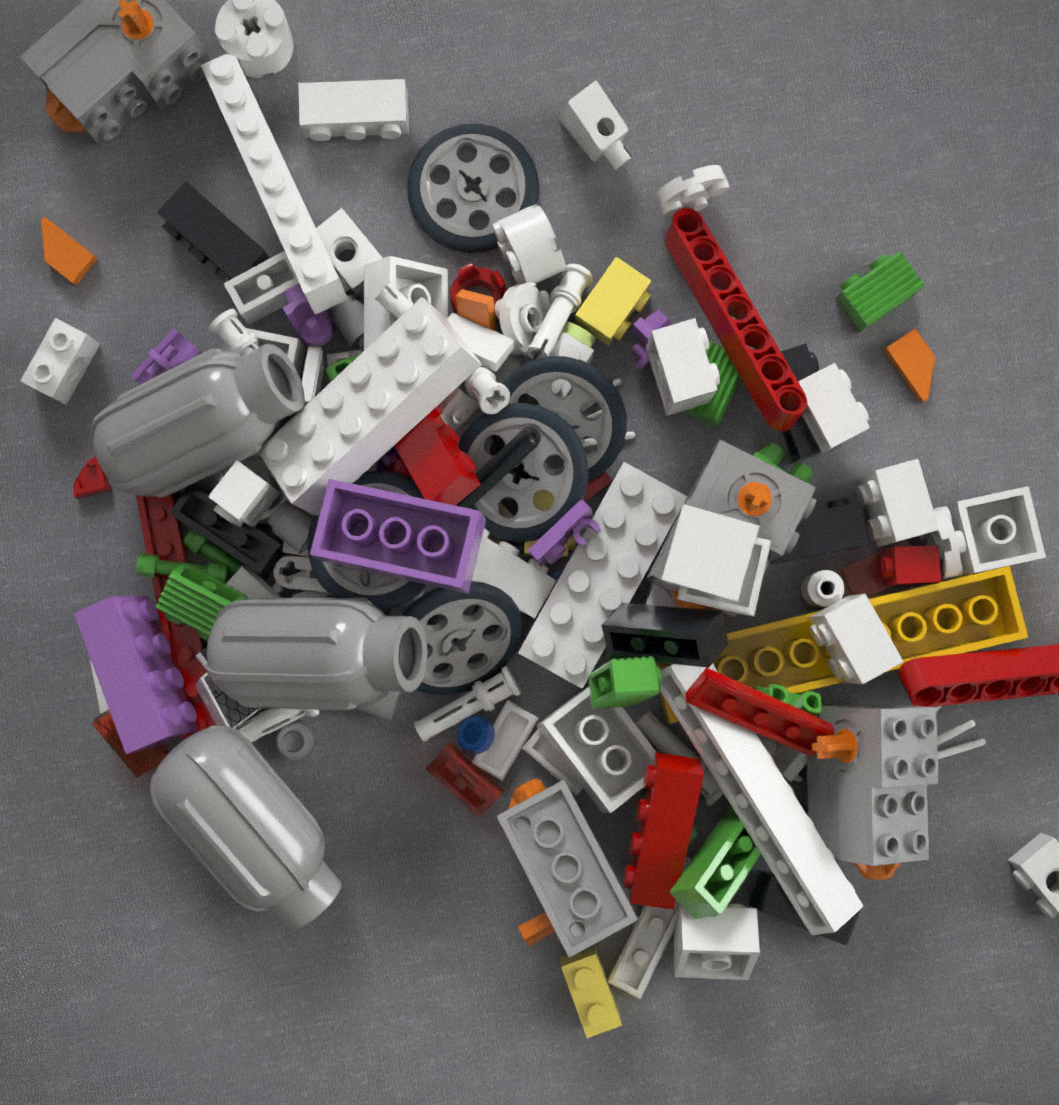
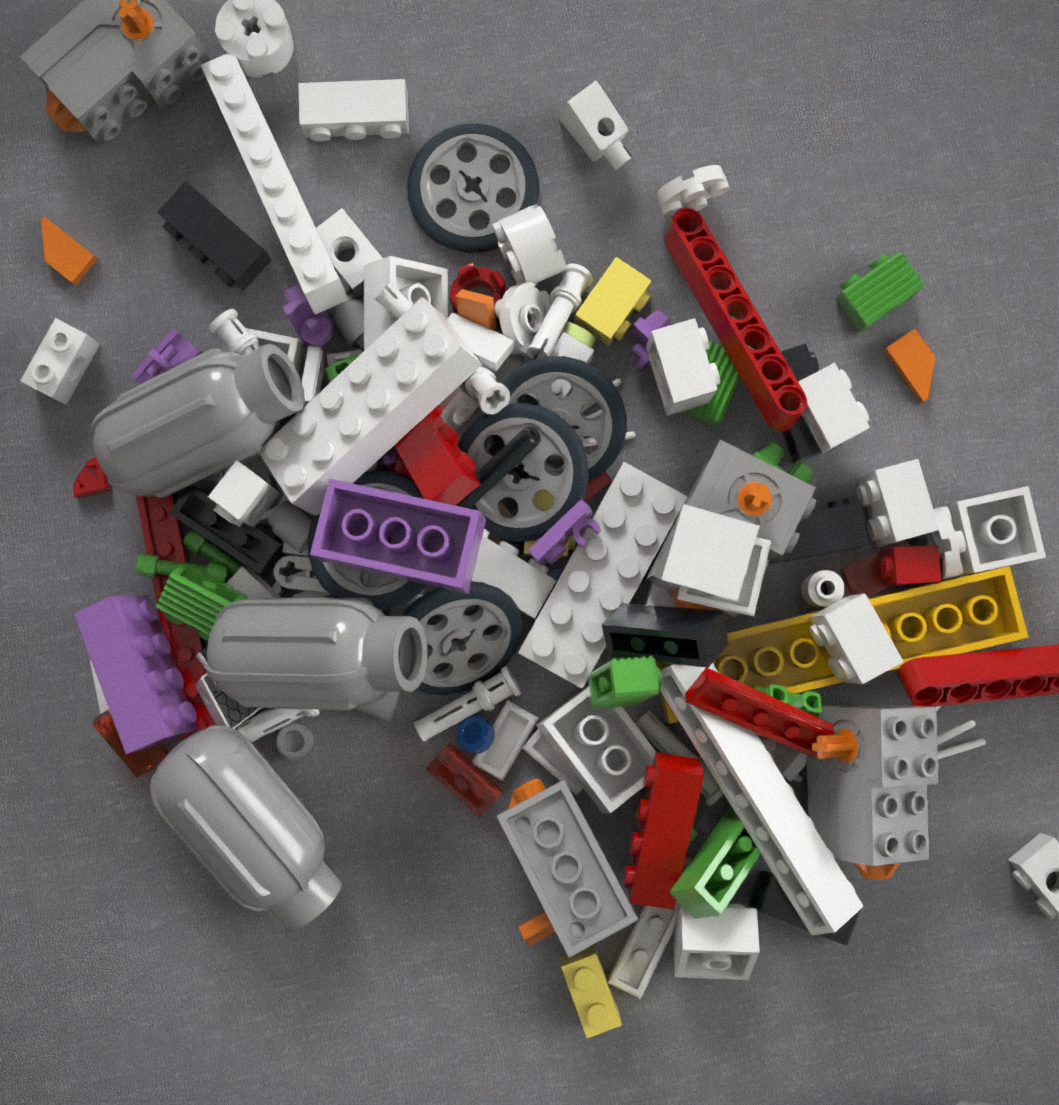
(262, 288): white brick -> none

